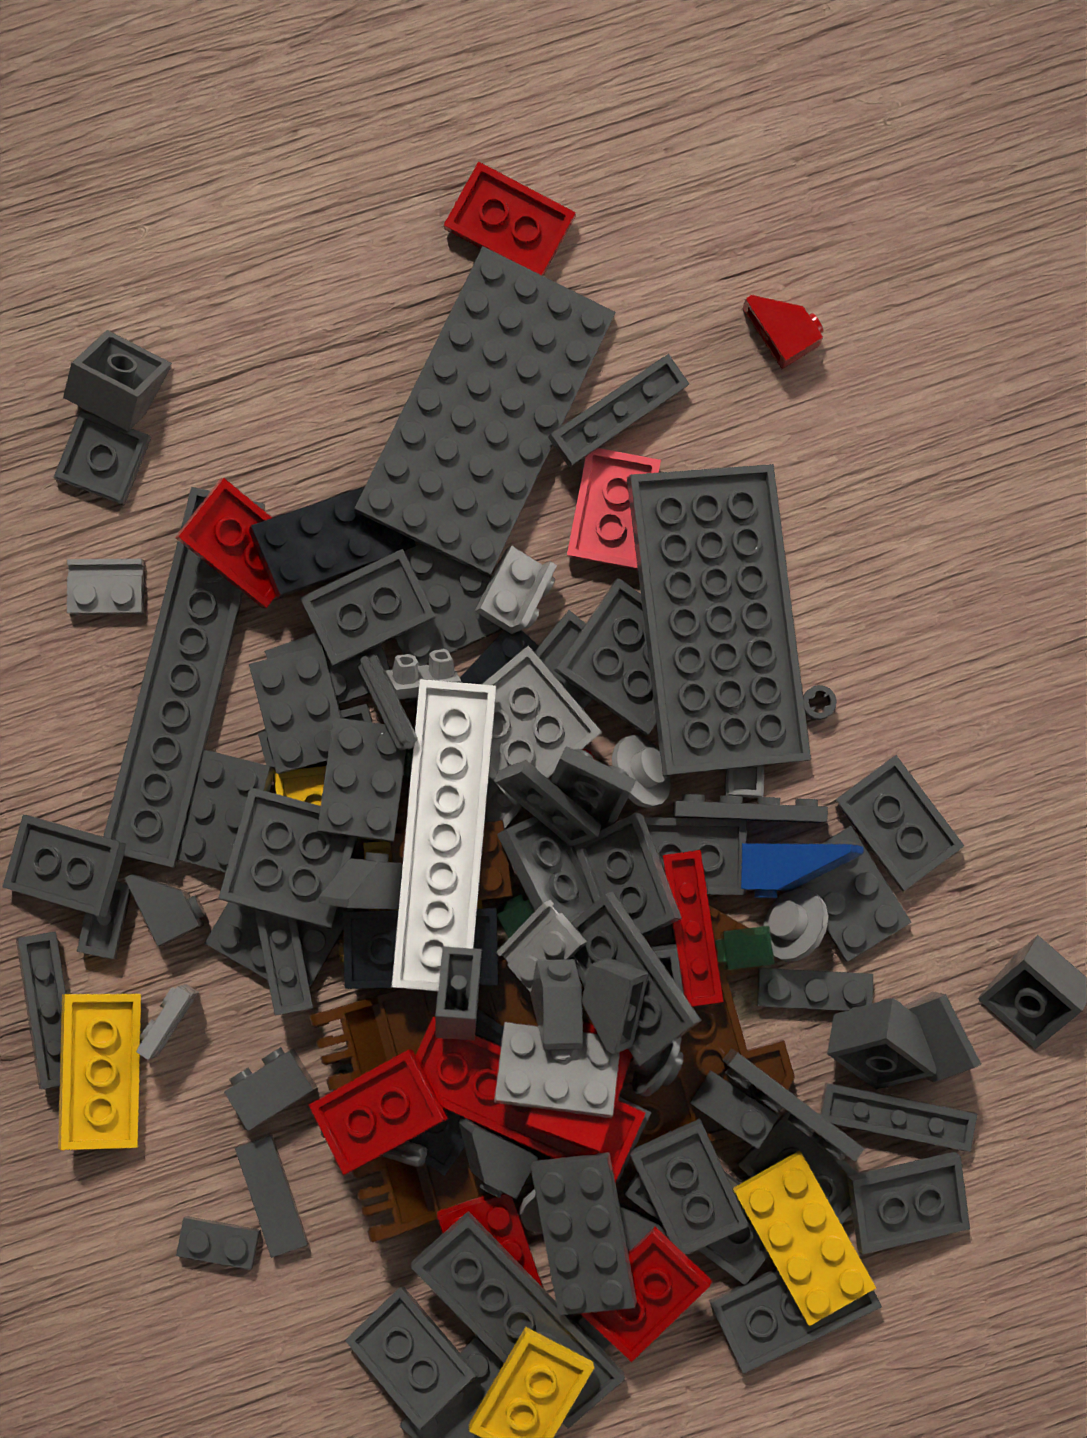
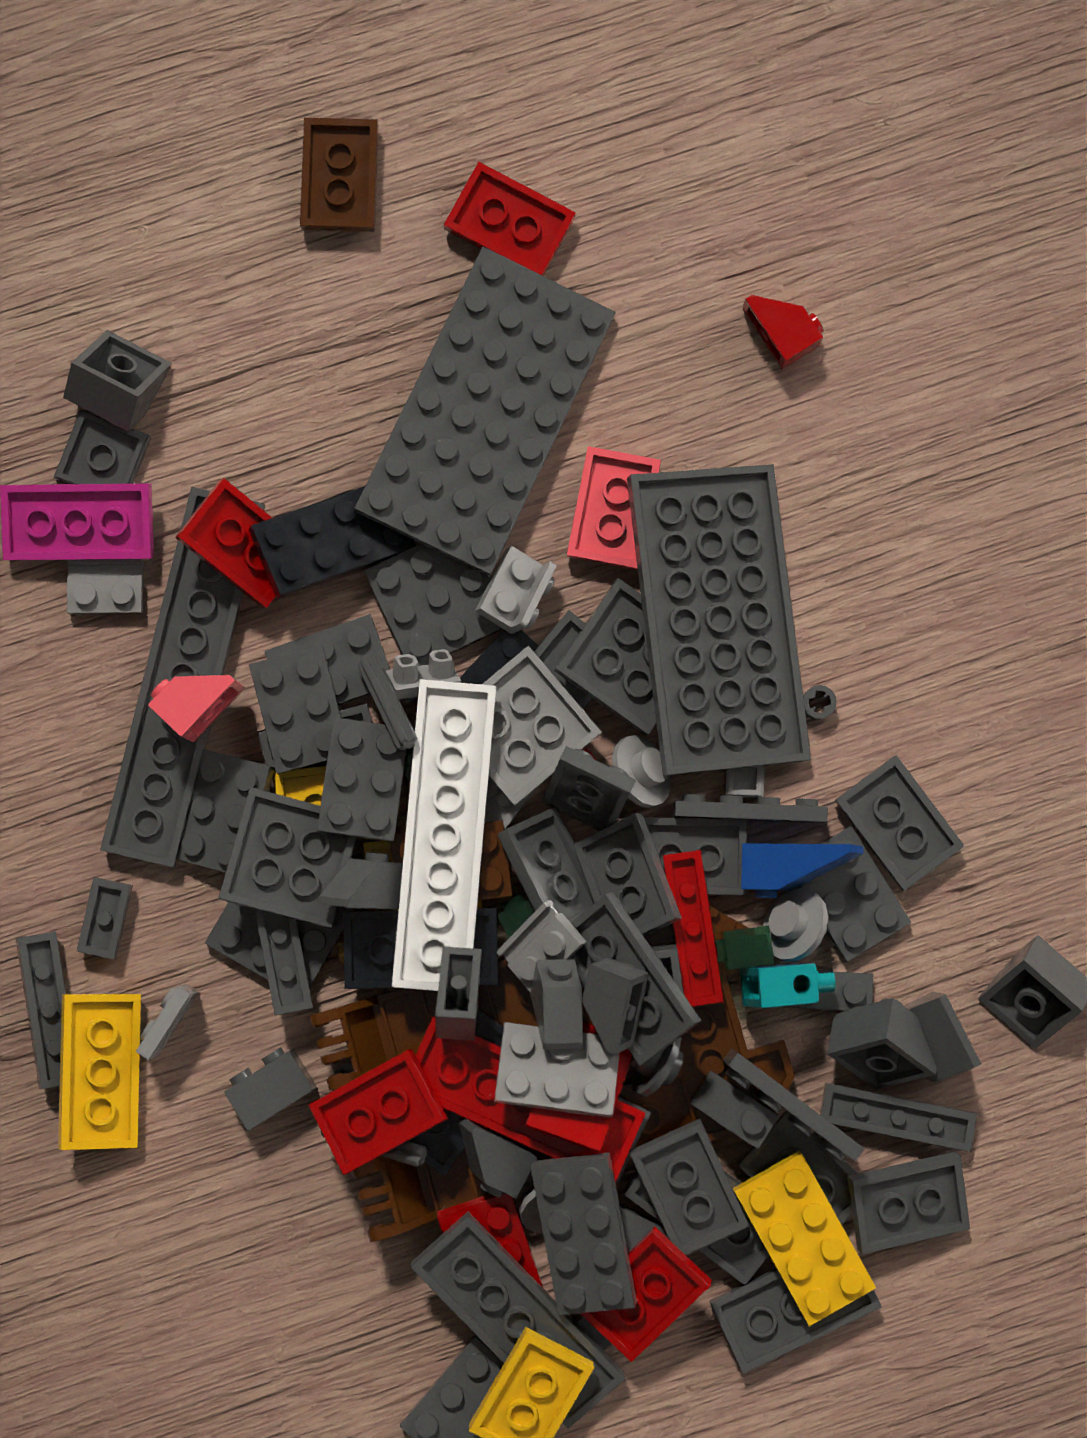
(64, 865): dark grey plate -> none
(77, 521): none -> dark pink plate
(166, 909): dark grey slope -> none
(194, 702): none -> coral slope
(218, 1242): dark grey plate -> none
(271, 1196): dark grey tile -> none
(339, 174): none -> reddish brown plate
(368, 607): dark grey plate -> none
(411, 1358): dark grey plate -> none
(548, 803): dark grey plate -> none
(618, 410): dark grey plate -> none
(774, 984): none -> teal torso

